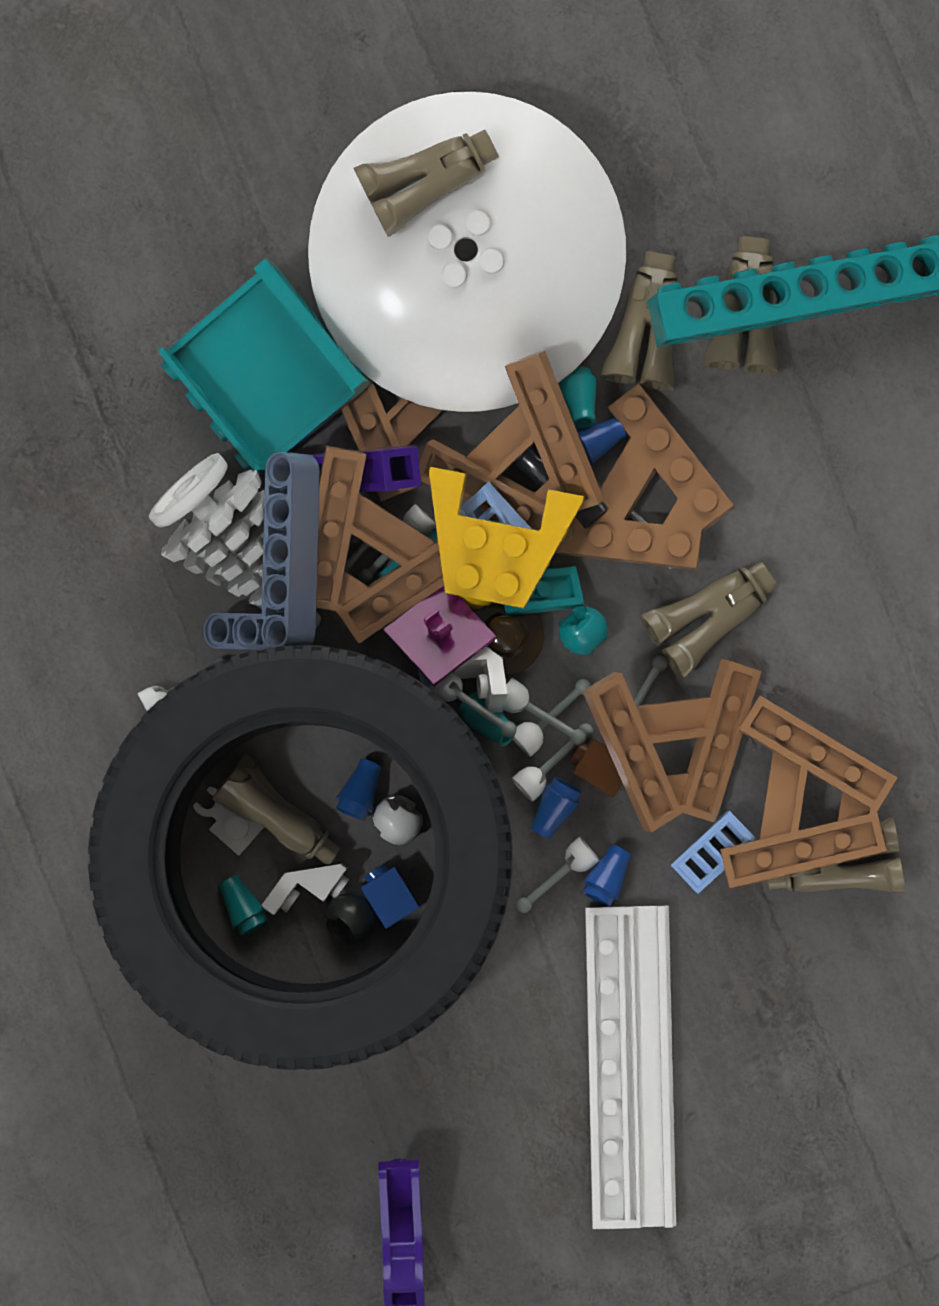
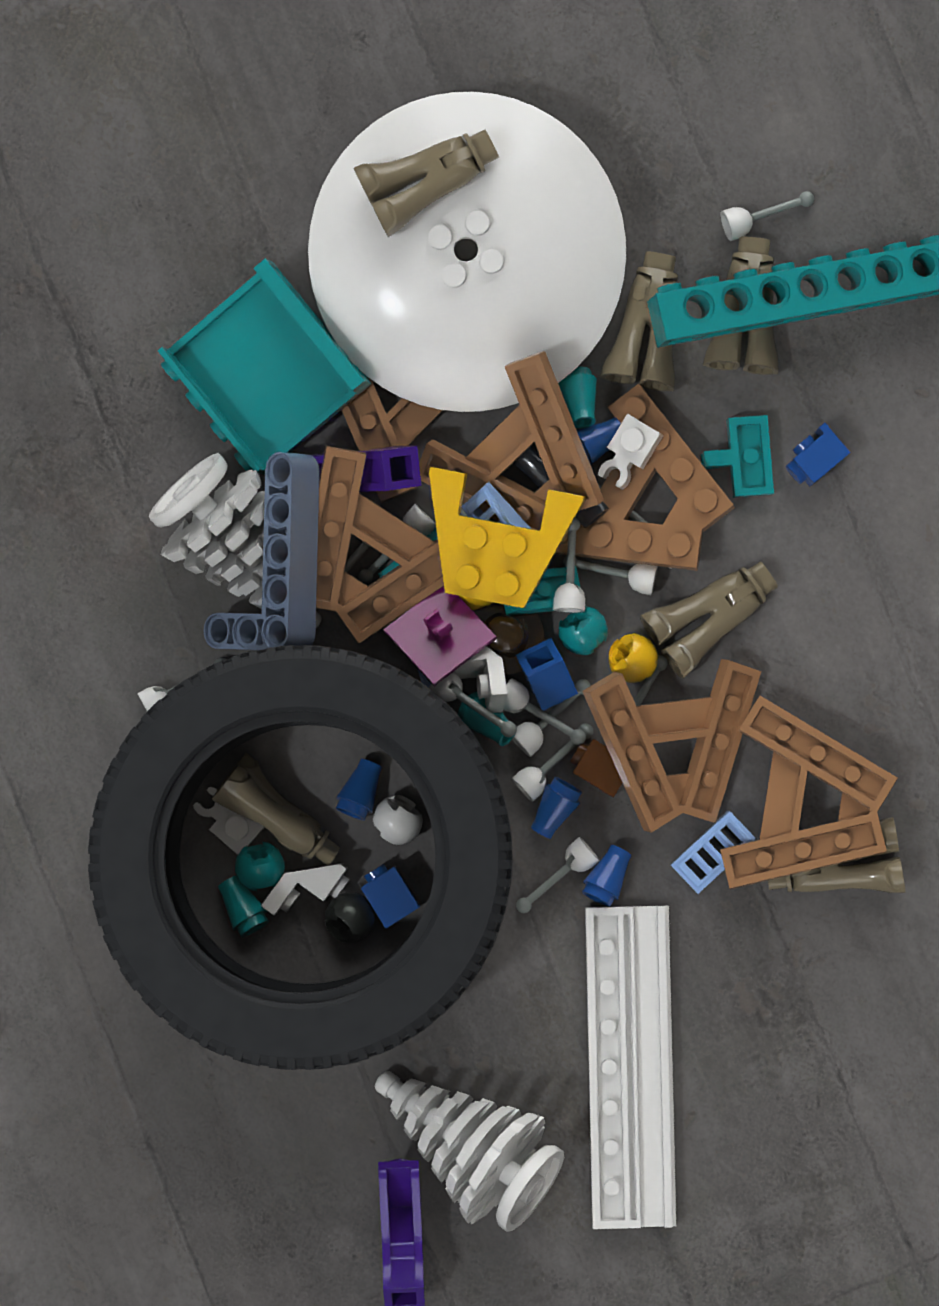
(259, 866): none -> teal piece
(477, 1149): none -> white plant
(546, 674): none -> blue brick
(569, 596): none -> white hinge
(633, 657): none -> yellow piece
(634, 445): none -> white plate
(640, 576): none -> hinge
(738, 221): none -> hinge
(747, 456): none -> teal plate
(816, 456): none -> blue brick

